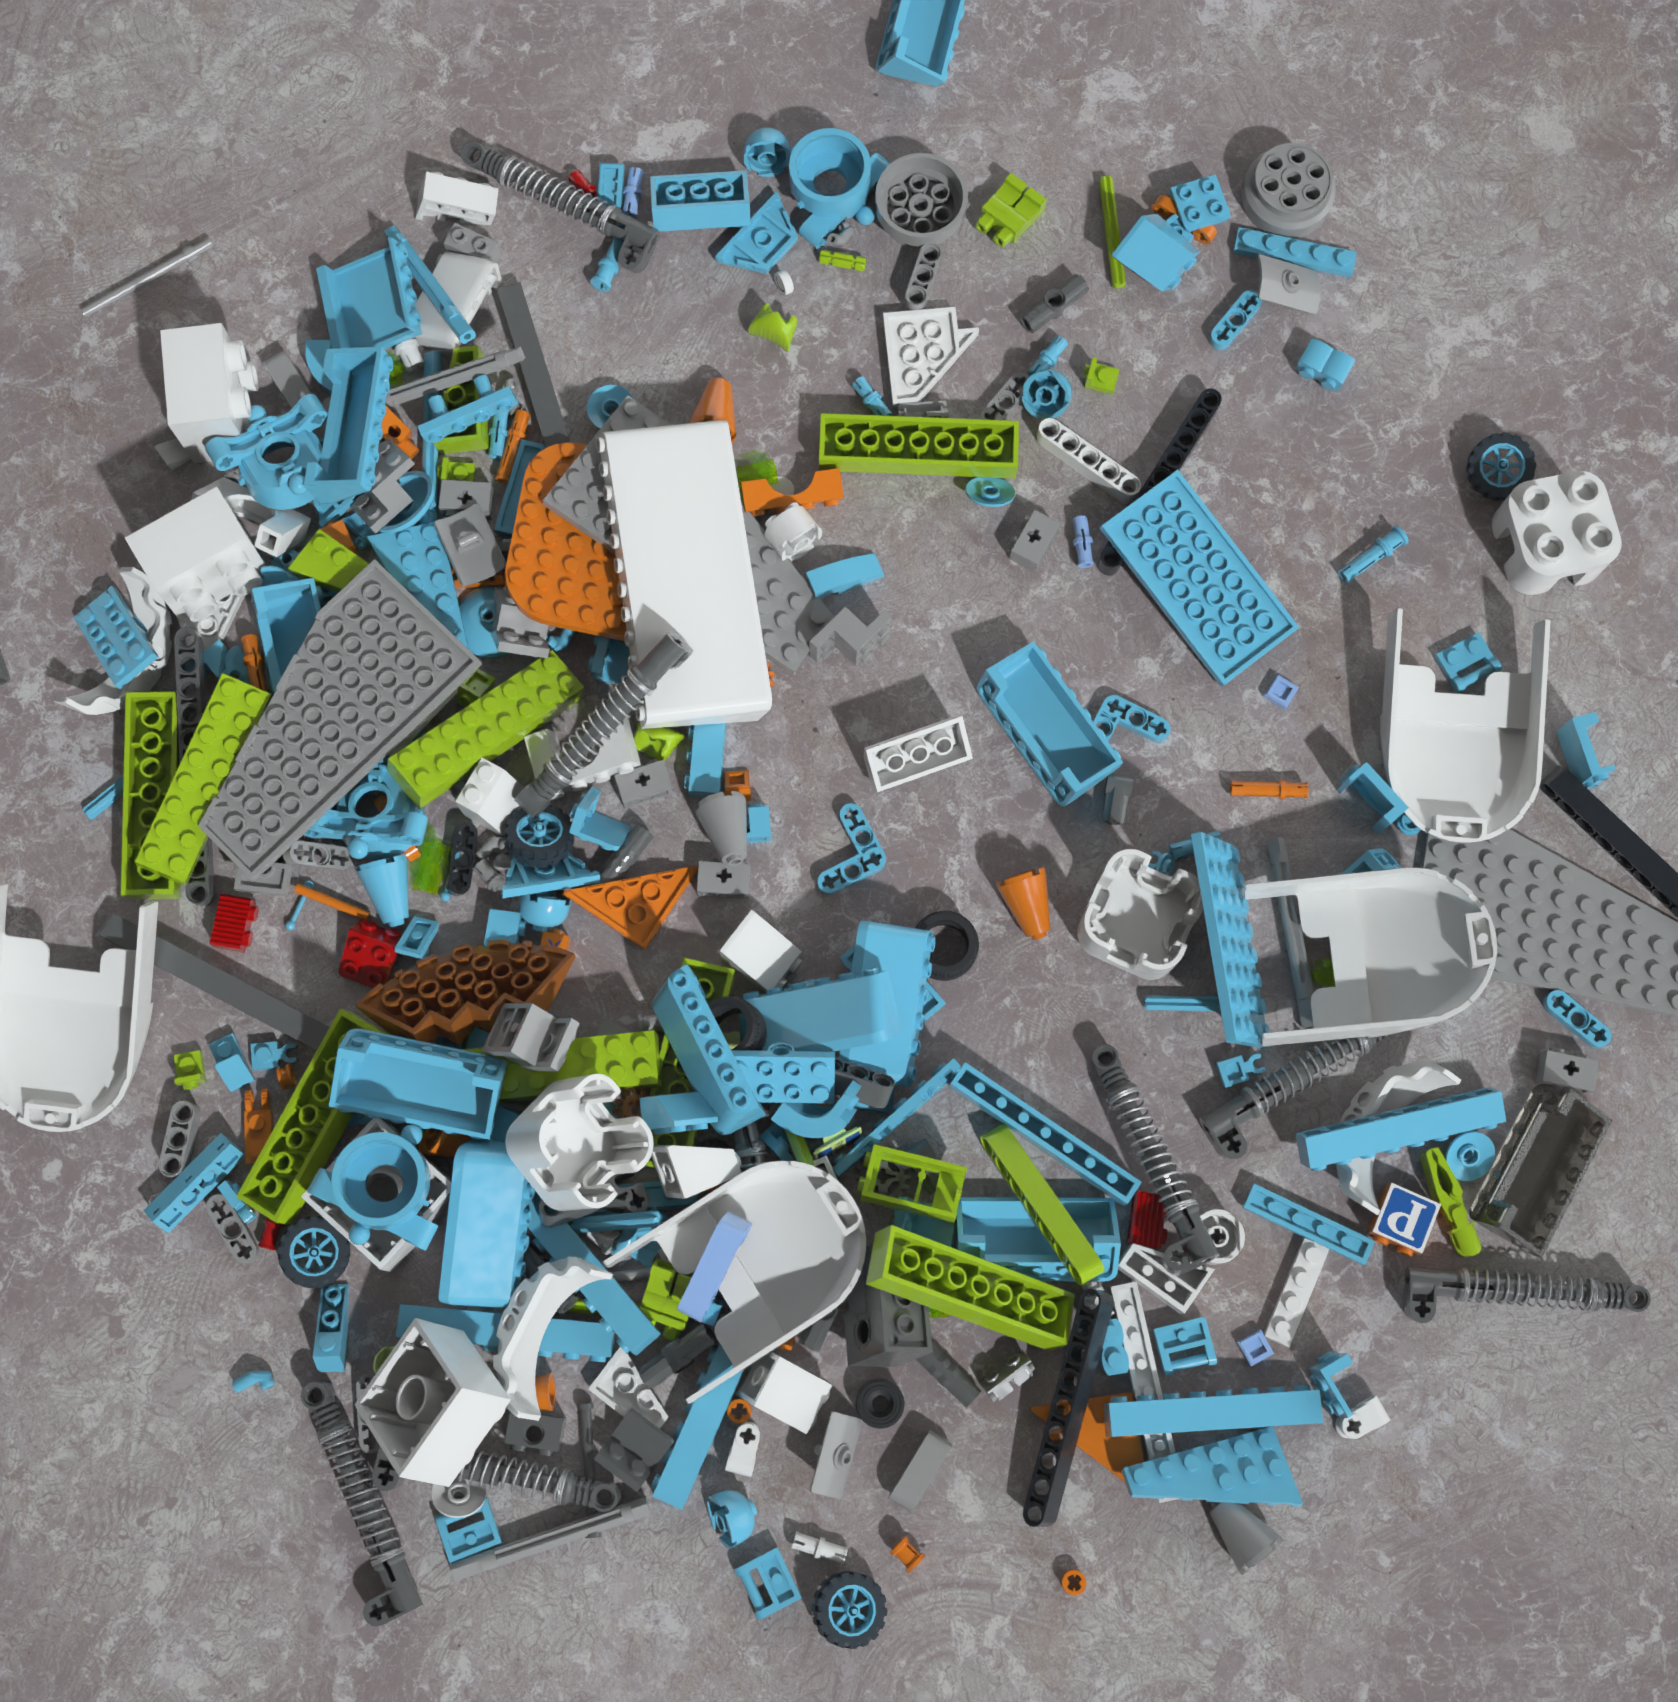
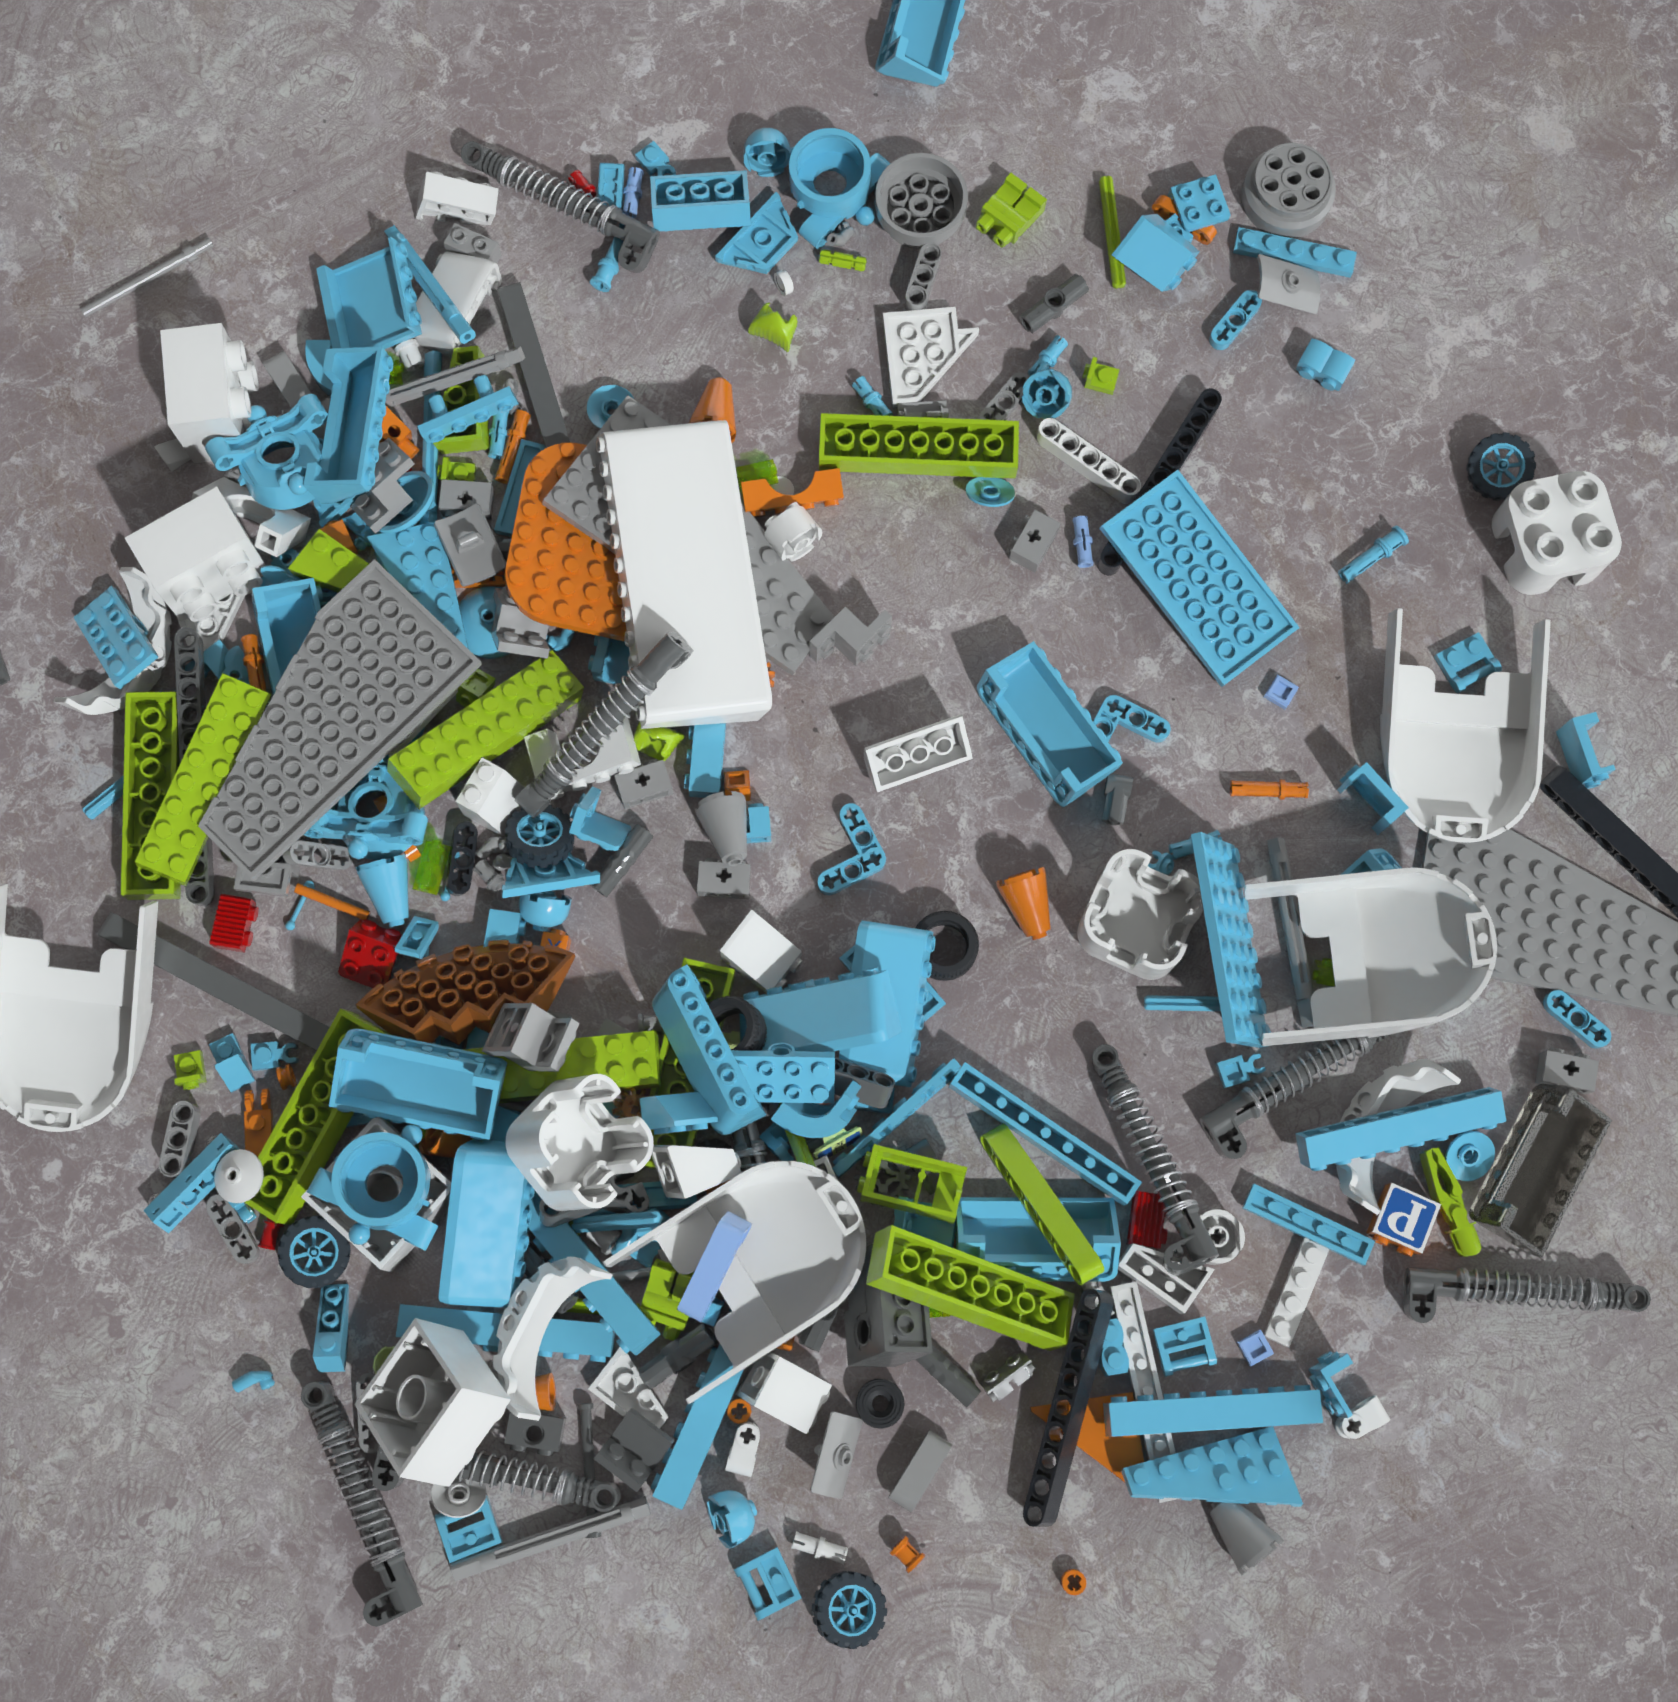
(247, 1180): none -> white dish
(635, 904): orange tile -> none
(654, 160): none -> medium azure plate
(844, 575): medium azure slope -> none
(1406, 826): medium azure plate -> none

